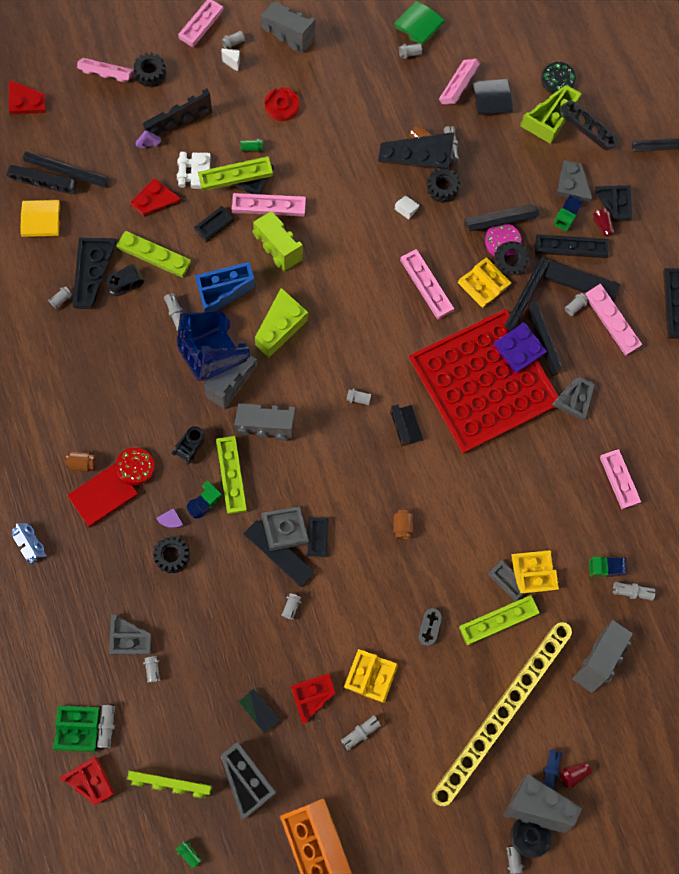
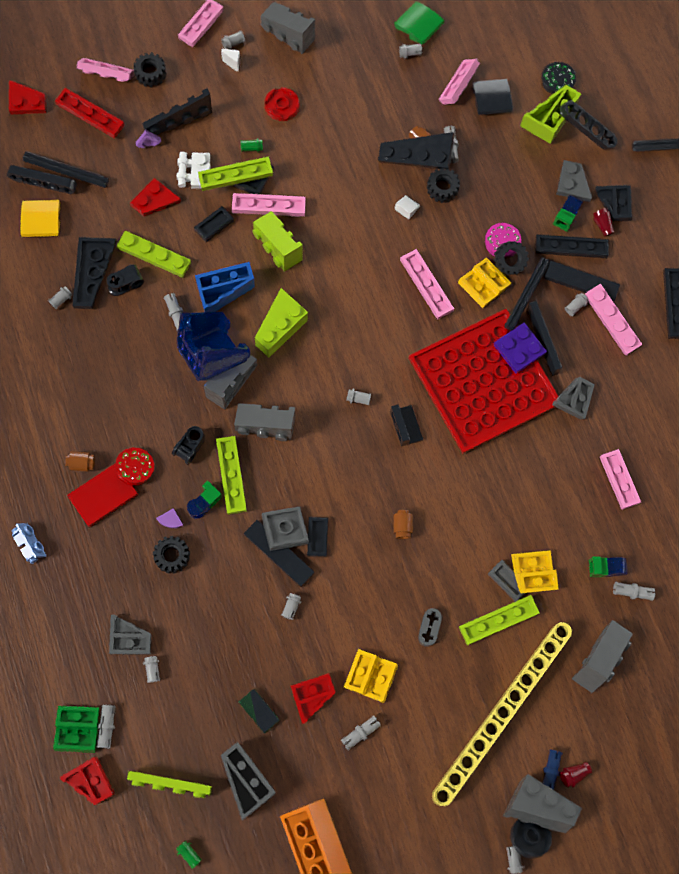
(89, 113): none -> red plate
(501, 217): black tile -> none

